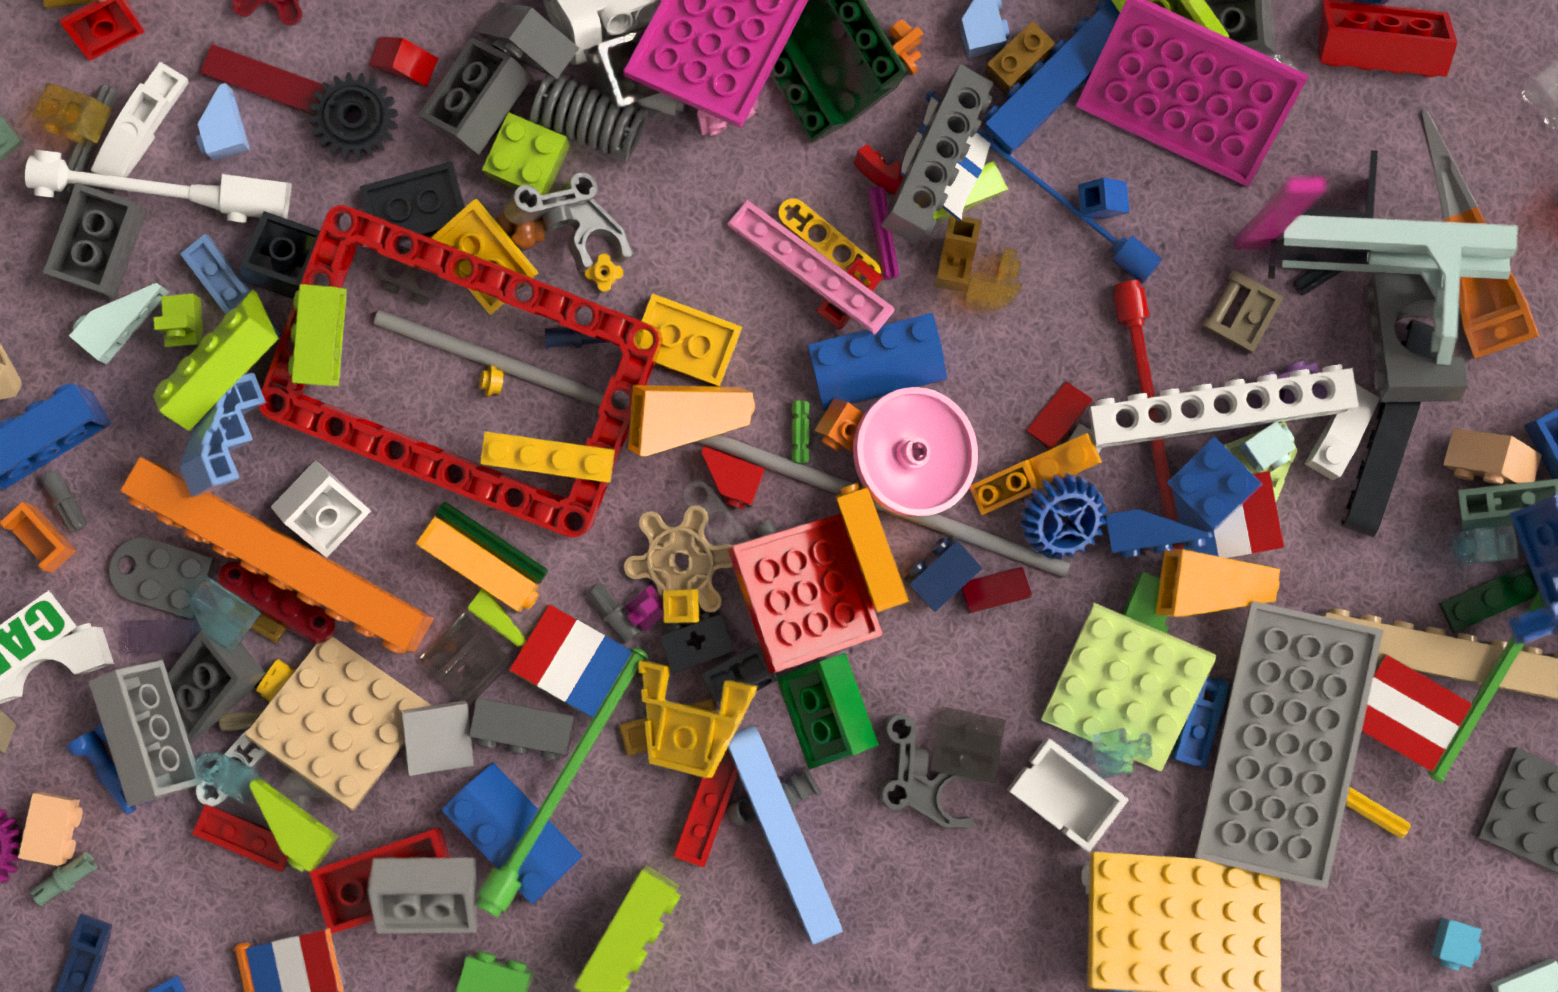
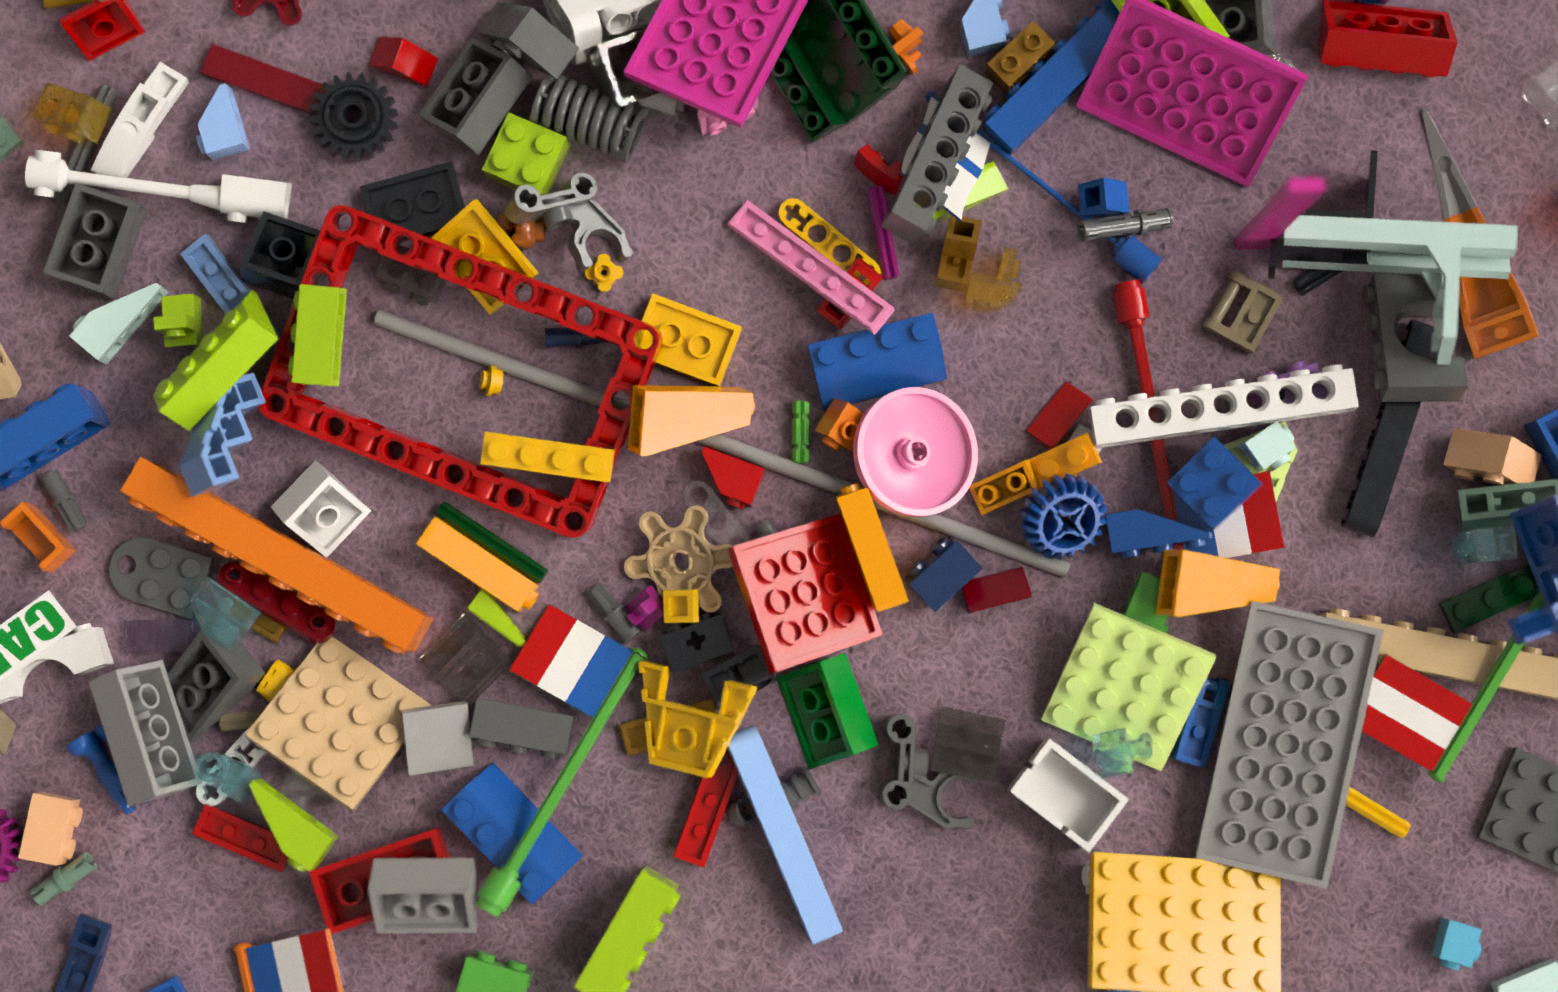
(1138, 222): none -> dark grey pin
(1342, 437): white slope -> none

